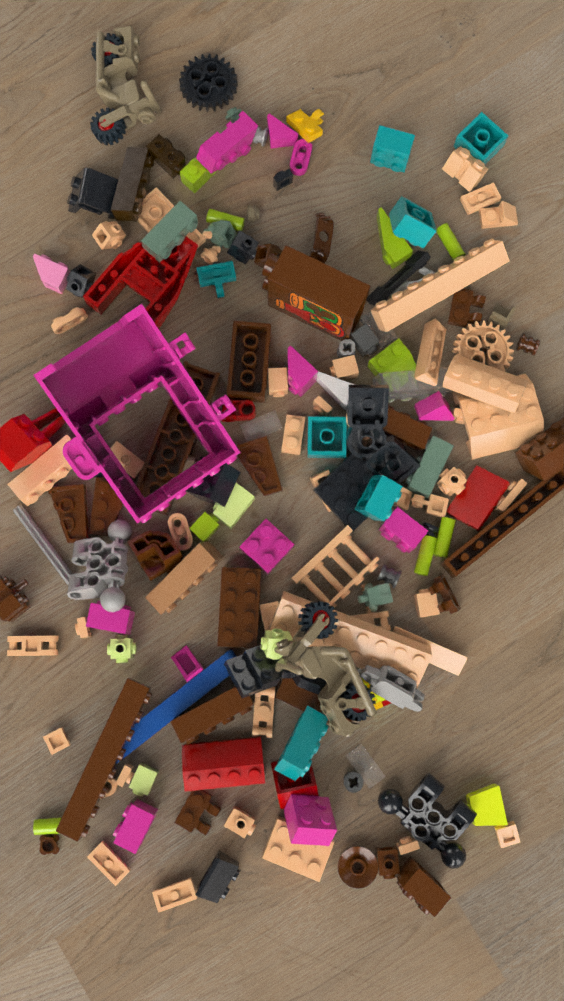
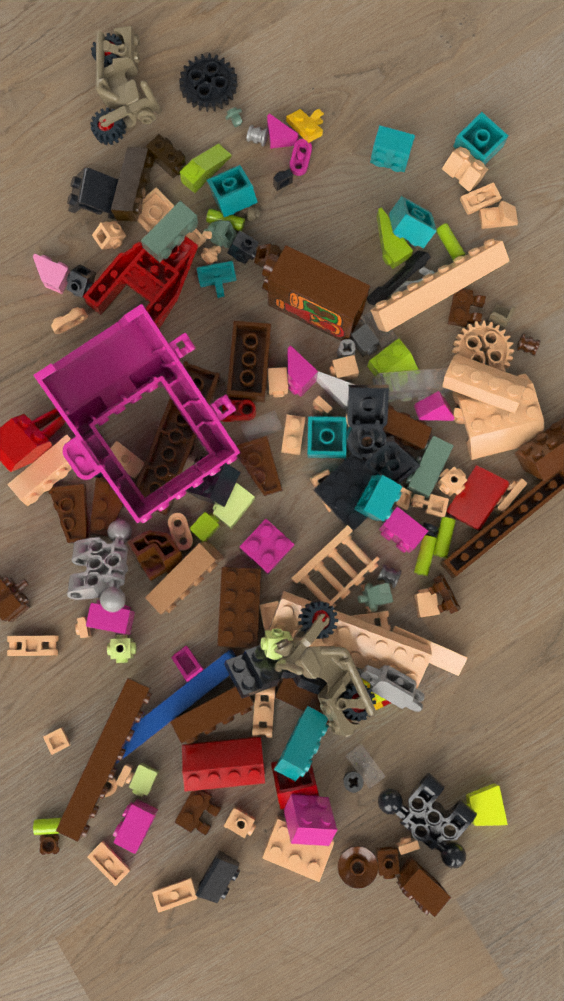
(43, 542): light grey axle -> none
(228, 145): dark pink wedge -> none
(232, 191): none -> teal brick
(321, 248): reddish brown piece -> none
(430, 352): light nougat slope -> none
(507, 834): light nougat plate -> none

